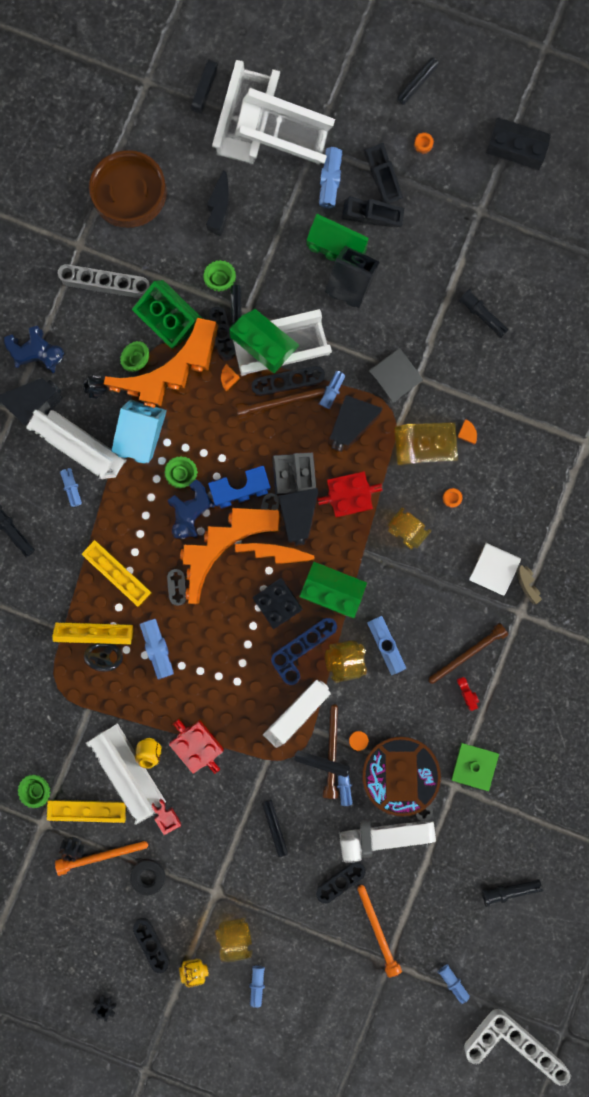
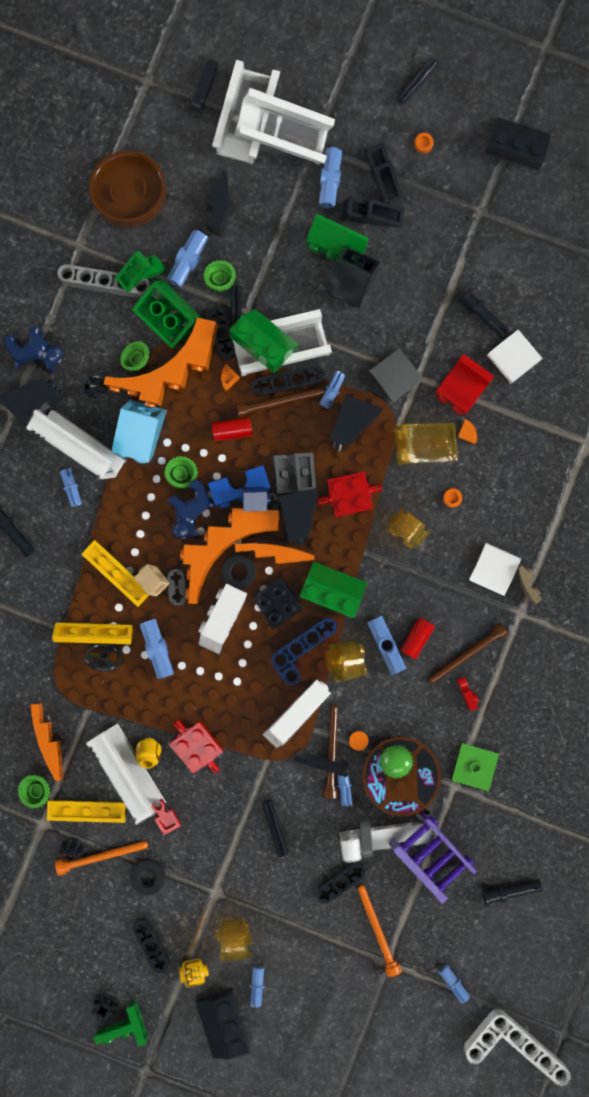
(50, 748): none -> orange slope
(125, 1028): none -> green bracket
(139, 269): none -> green bracket
(151, 580): none -> tan brick
(187, 258): none -> medium blue piece
(221, 618): none -> white wedge
(223, 1025): none -> black slope
(232, 429): none -> red pin
(238, 560): none -> black tyre
(255, 498): none -> brick
(396, 761): none -> bright green hat
(415, 861): none -> dark purple fence
(417, 638): none -> red pin
(463, 385): none -> red panel
(514, 356): none -> white slope

